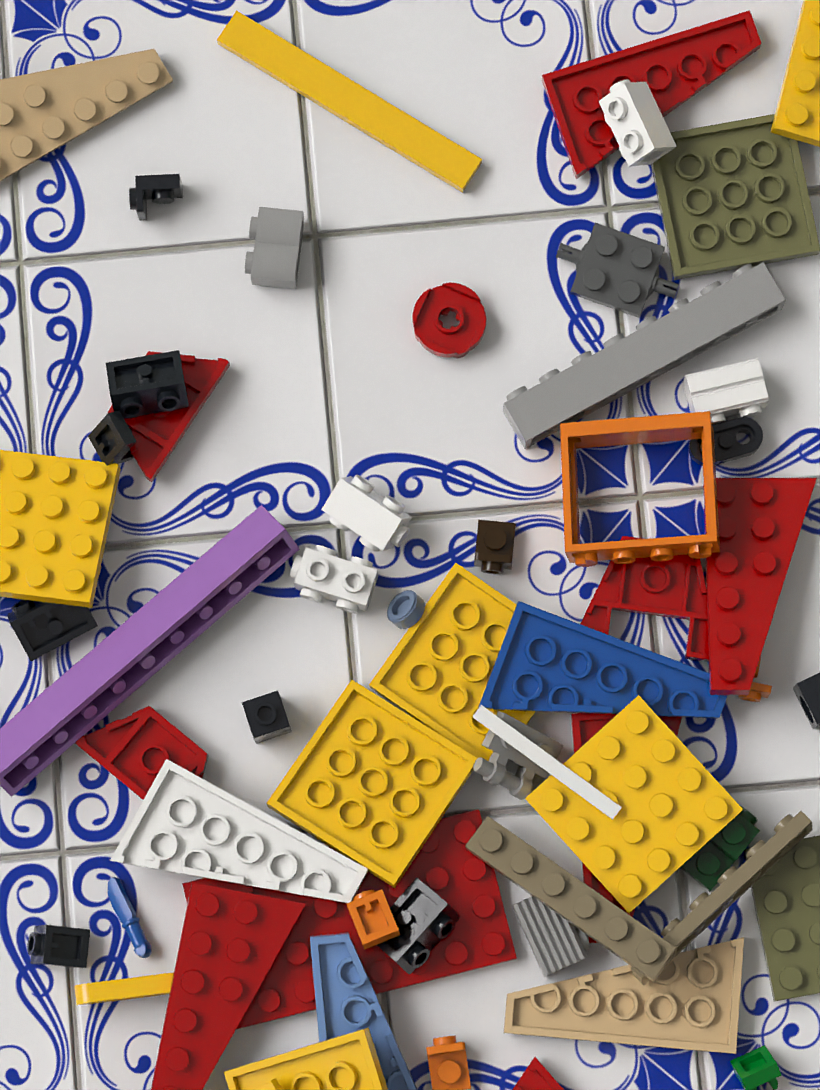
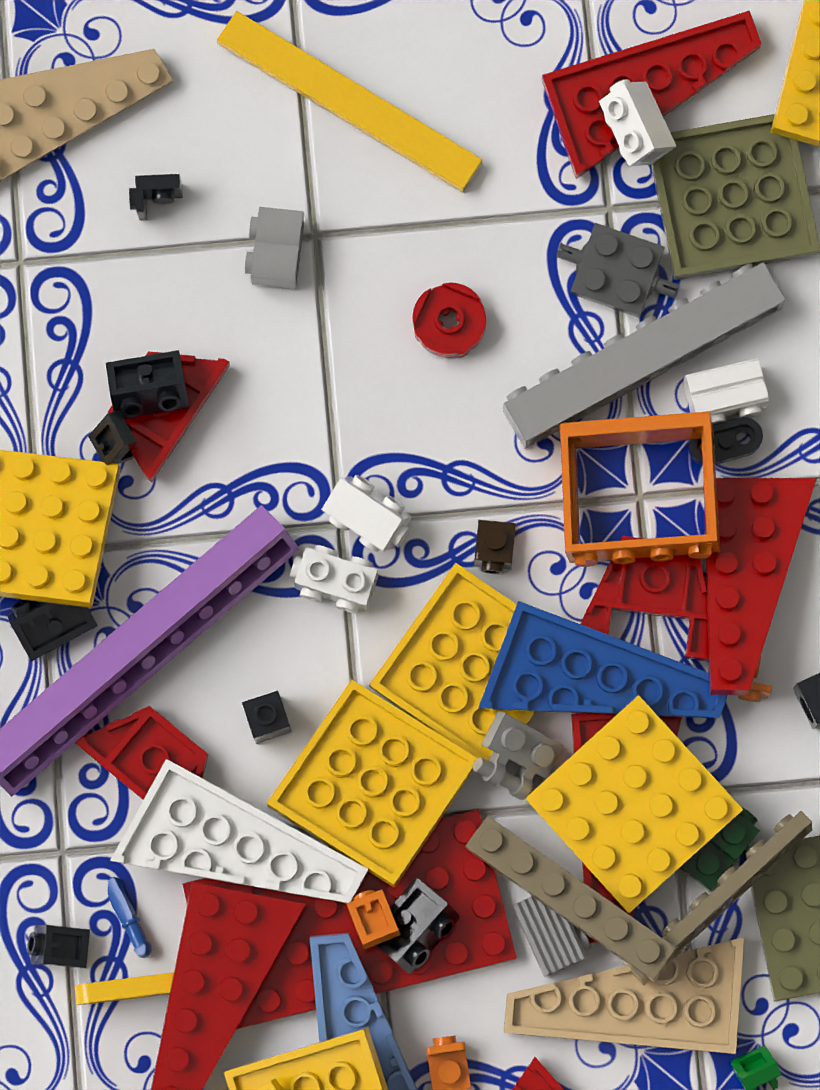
(406, 609): sand blue tile -> none
(547, 762): white sticker -> none

